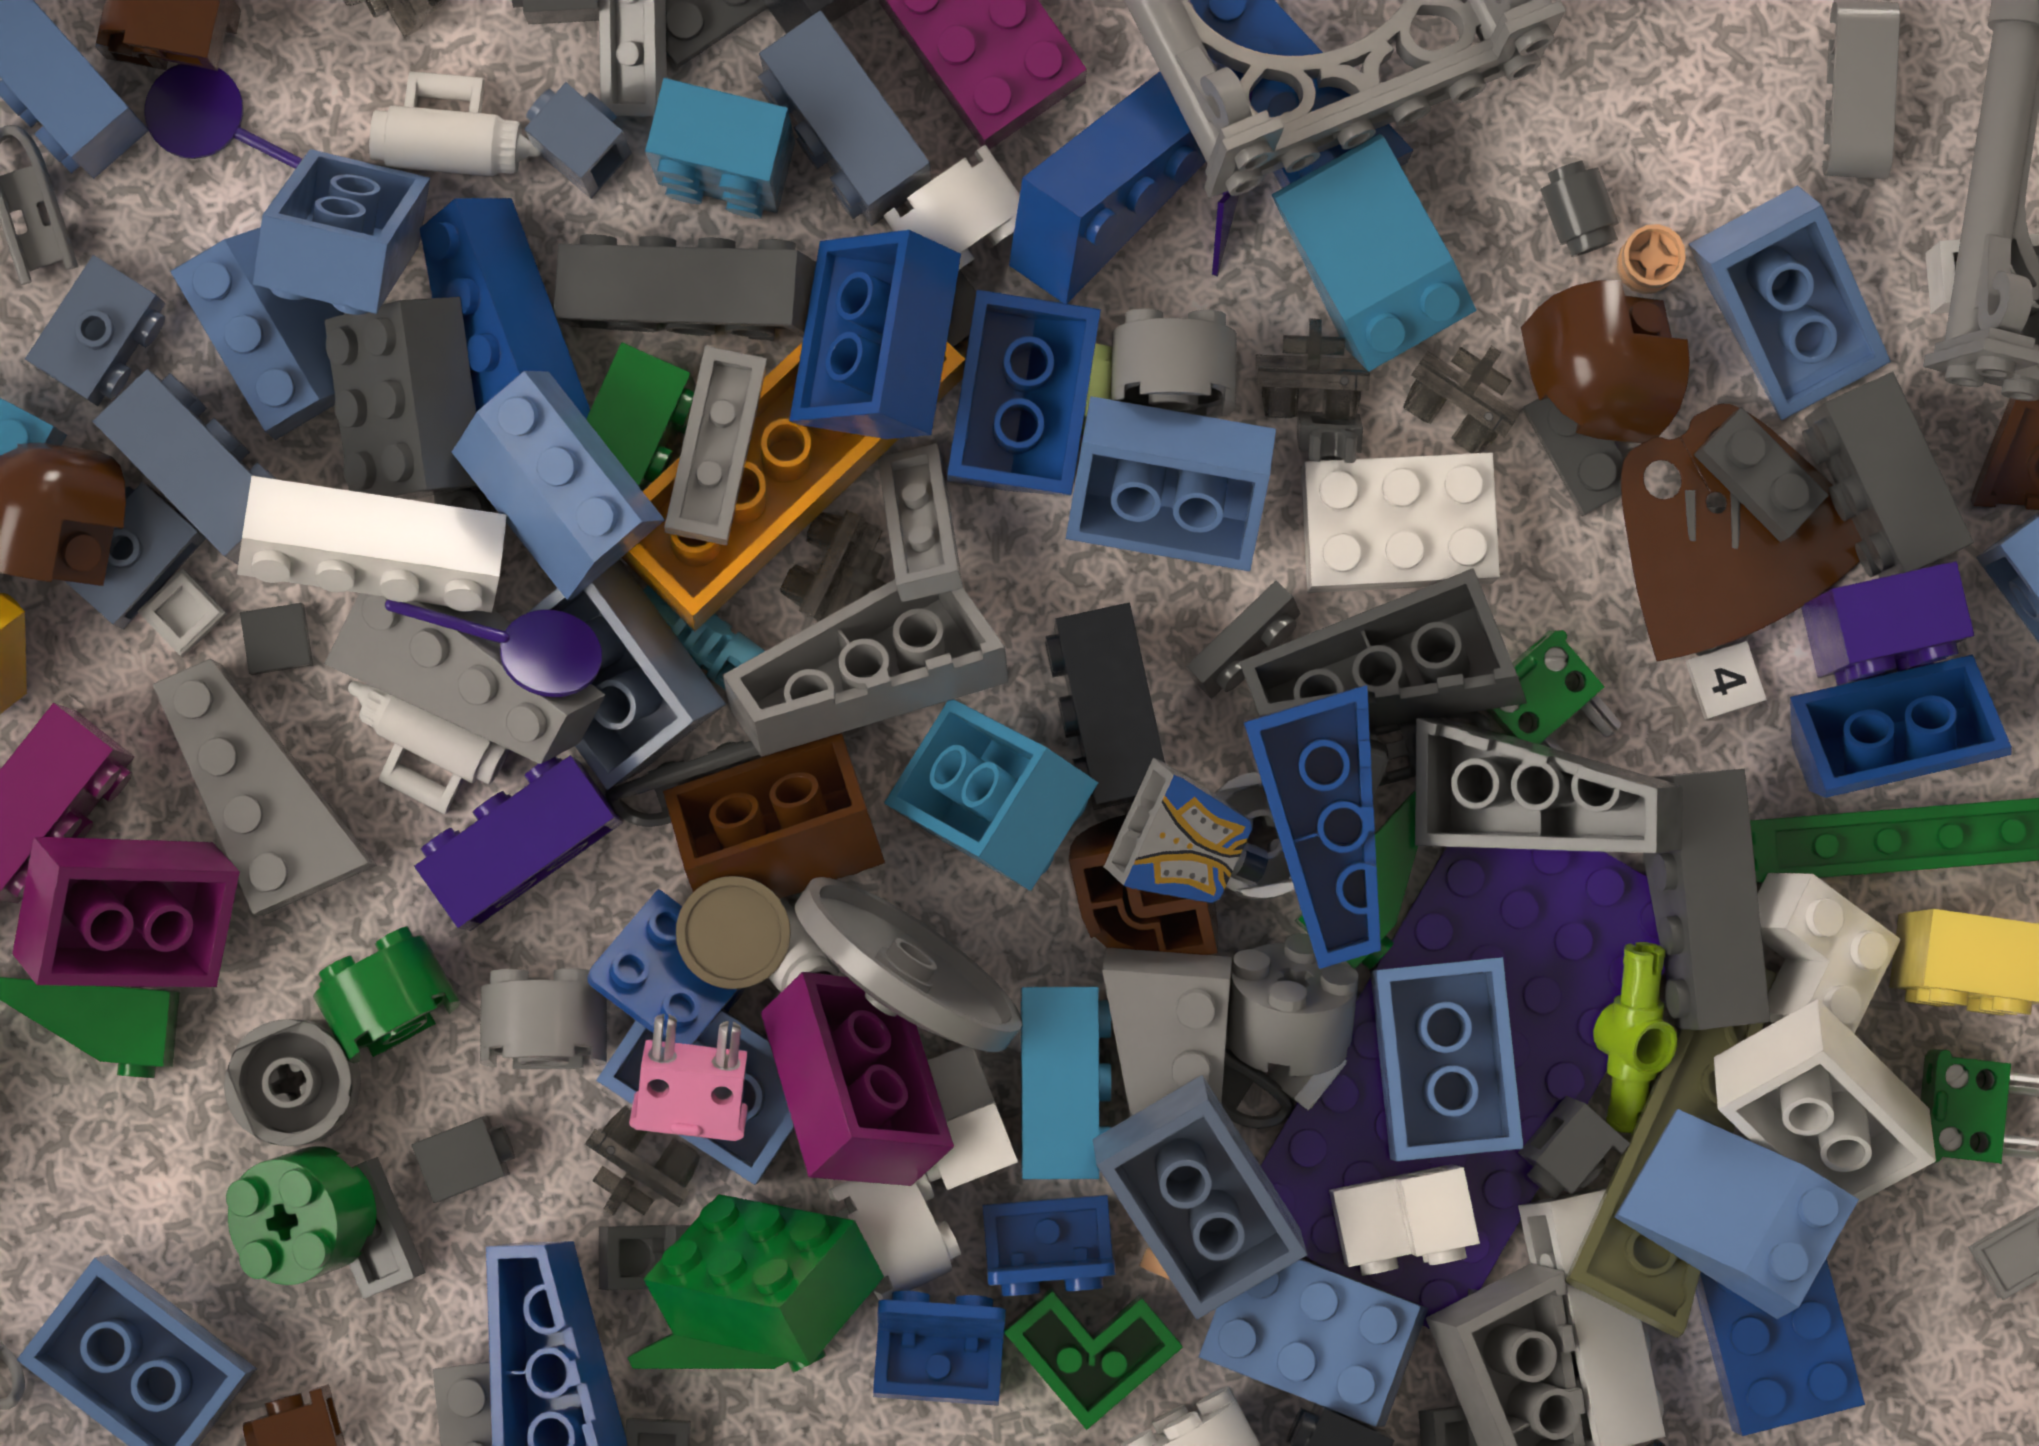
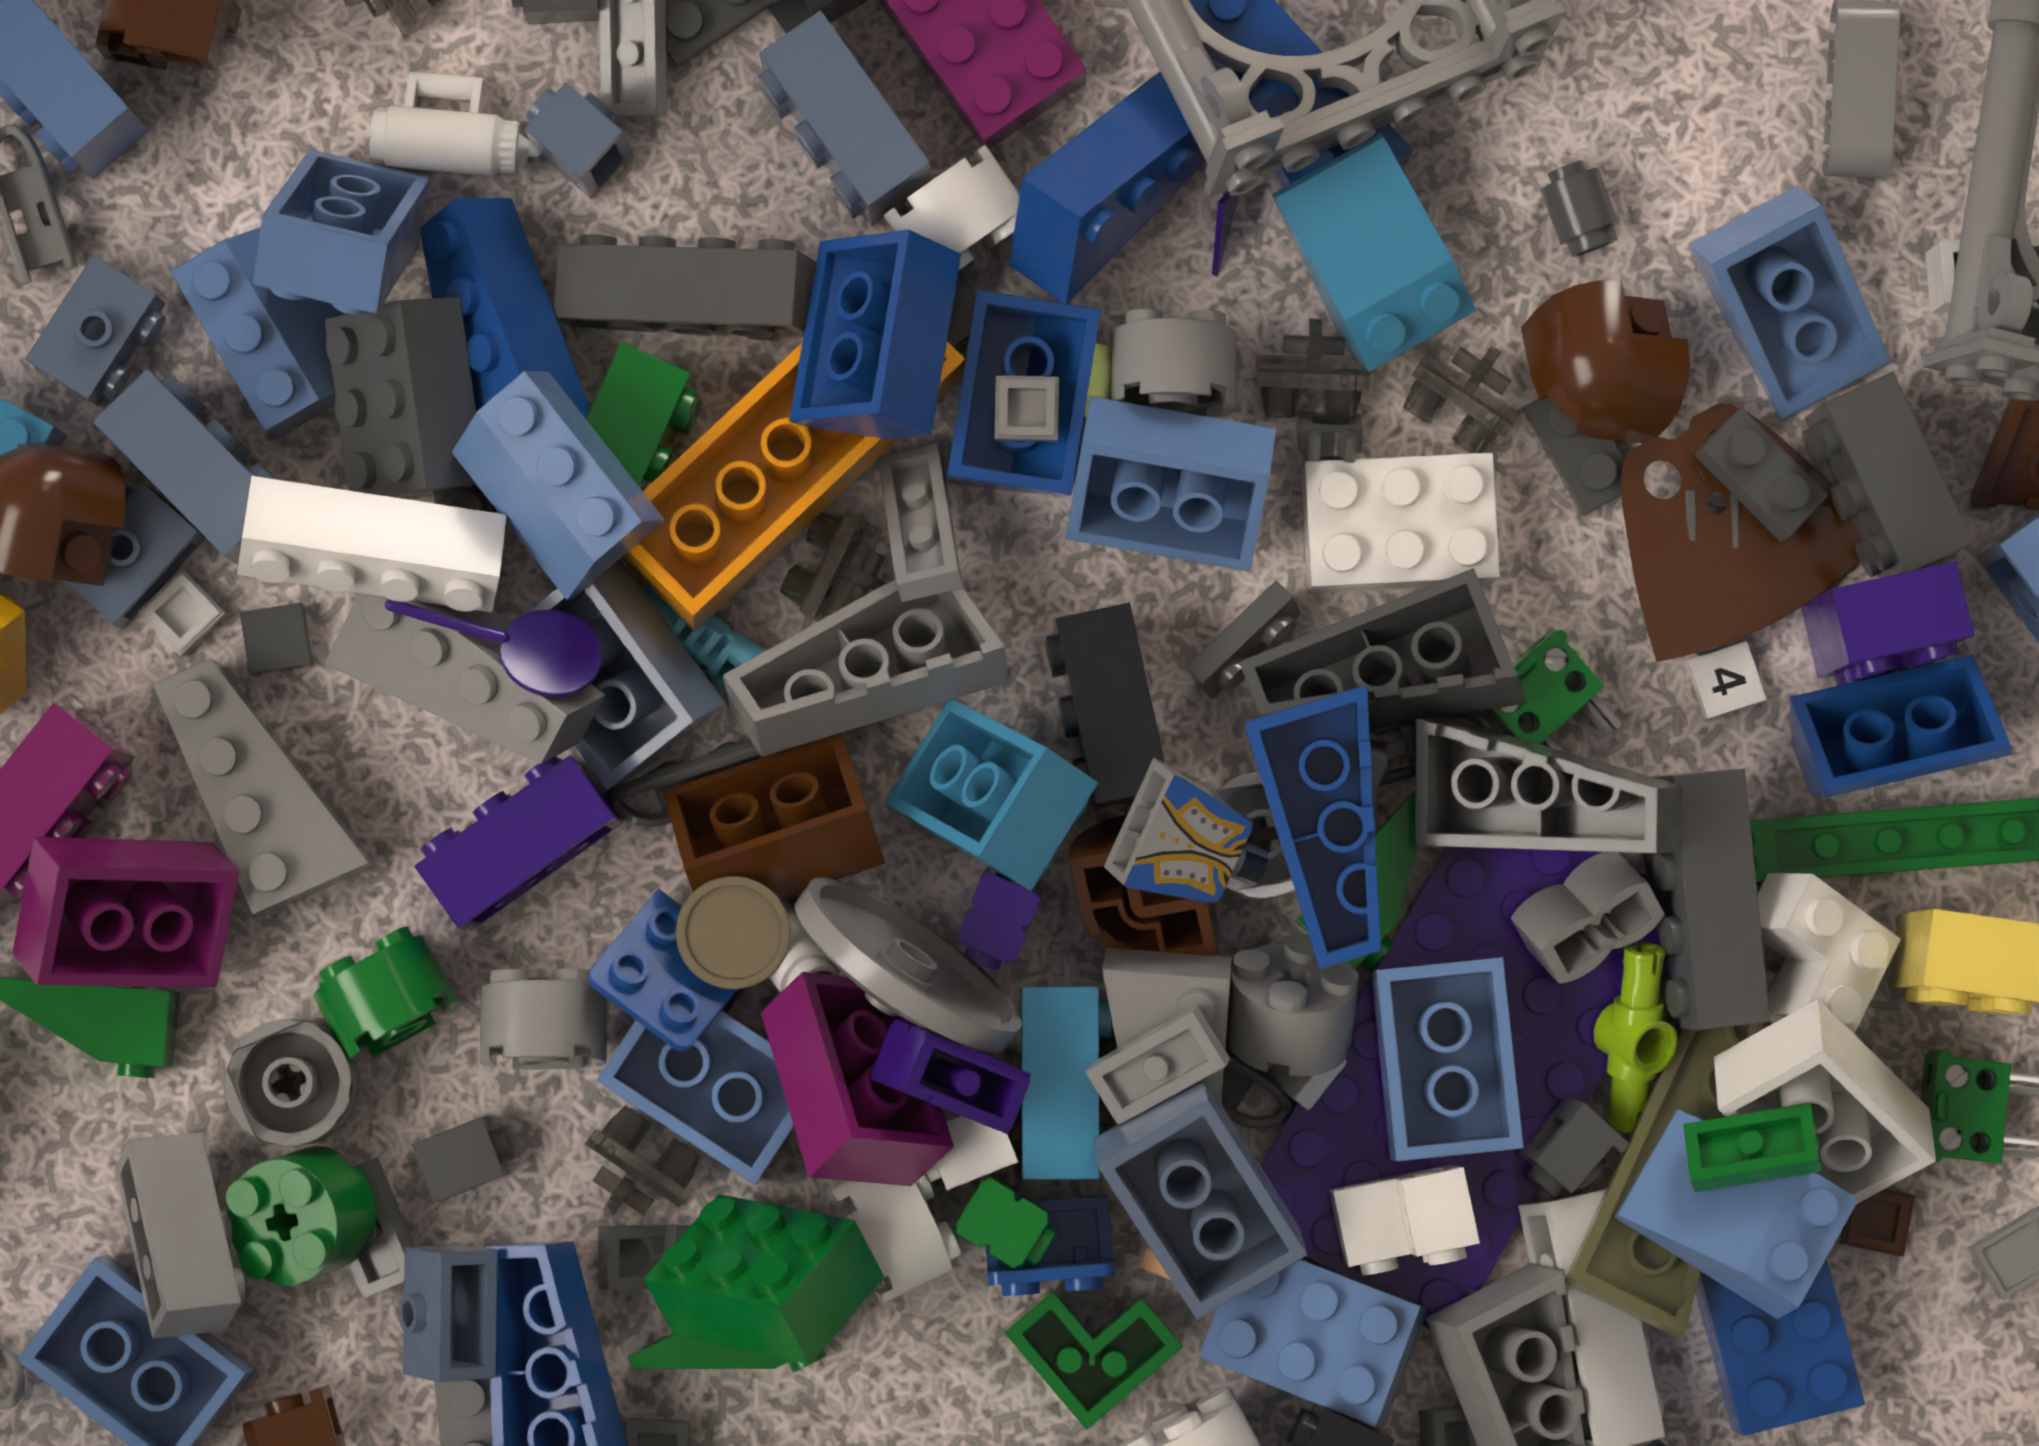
(179, 1235): none -> light grey brick
(200, 113): dark purple piece -> none
(431, 738): white piece -> none
(449, 1312): none -> sand blue brick
(691, 1086): bright pink piece -> none
(715, 445): light grey plate -> none
(720, 148): dark azure brick -> none
(939, 1349): blue bracket -> none
(951, 1076): none -> dark purple brick
(998, 919): none -> dark purple brick
(1009, 1225): none -> green brick
(1026, 408): none -> light grey tile
(1157, 1065): none -> light grey plate
(1594, 911): none -> light grey brick
(1655, 249): light nougat wheel -> none
(1752, 1147): none -> green plate
(1880, 1223): none -> reddish brown tile

